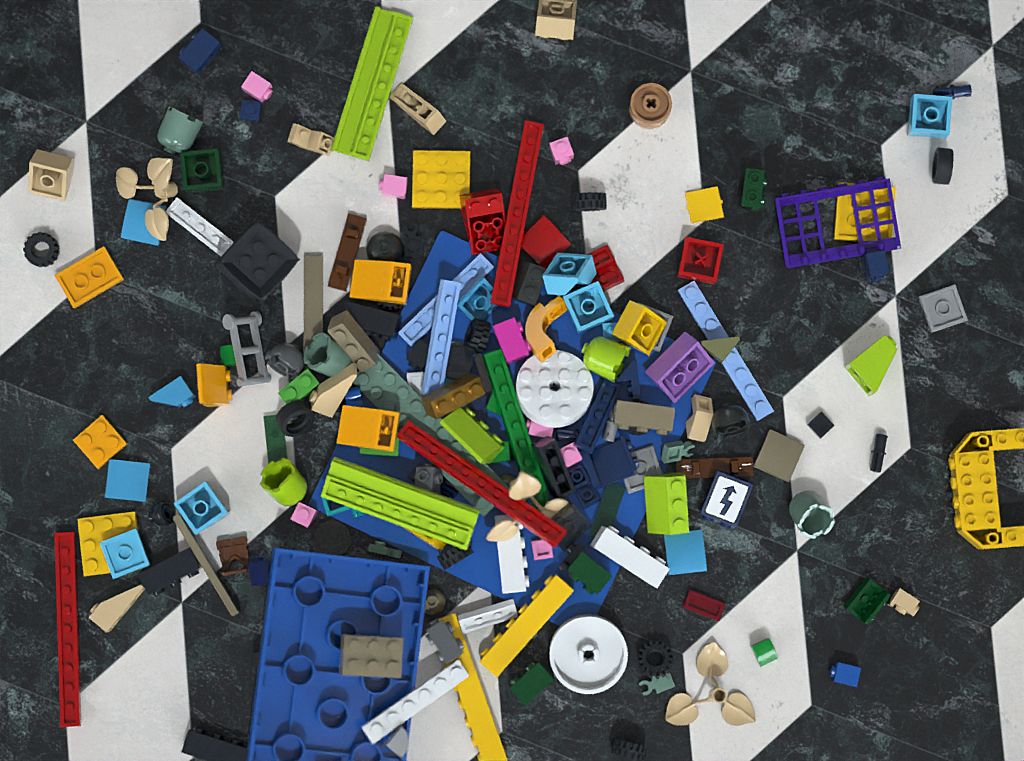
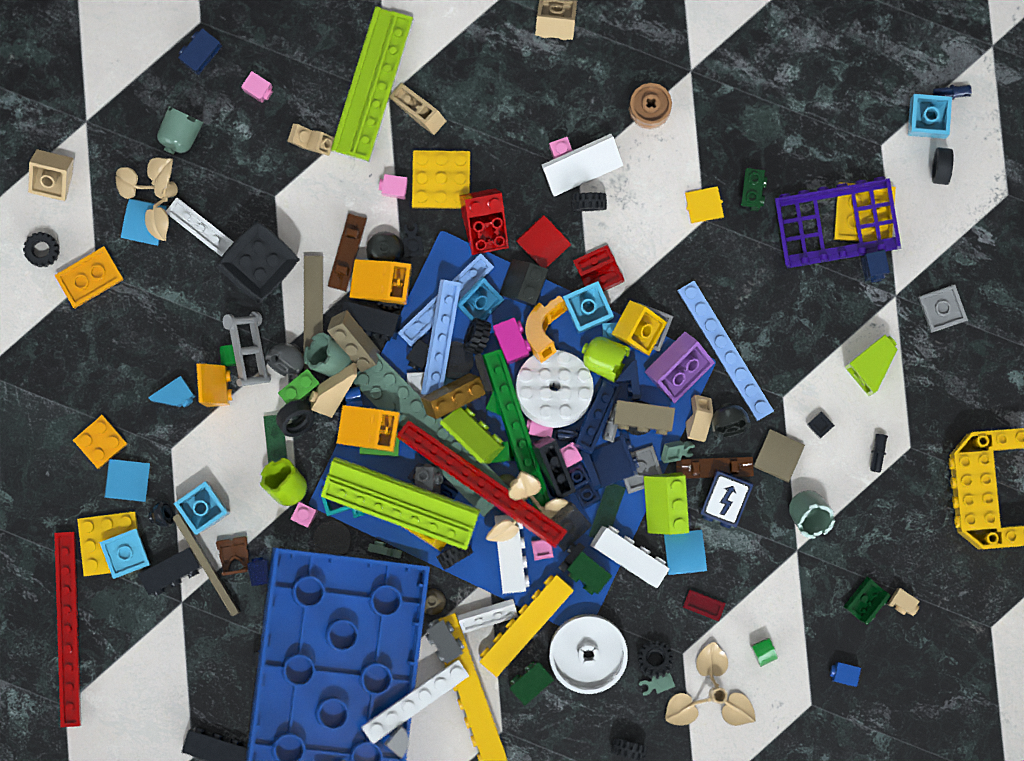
(112, 610): tan slope -> none
(202, 171): dark green brick -> none
(250, 110): dark blue plate -> none
(371, 656): dark tan brick -> none
(516, 214): red plate -> none
(567, 271): medium azure slope -> none
(582, 165): none -> white tile
(700, 260): red brick -> none
(720, 347): olive slope -> none

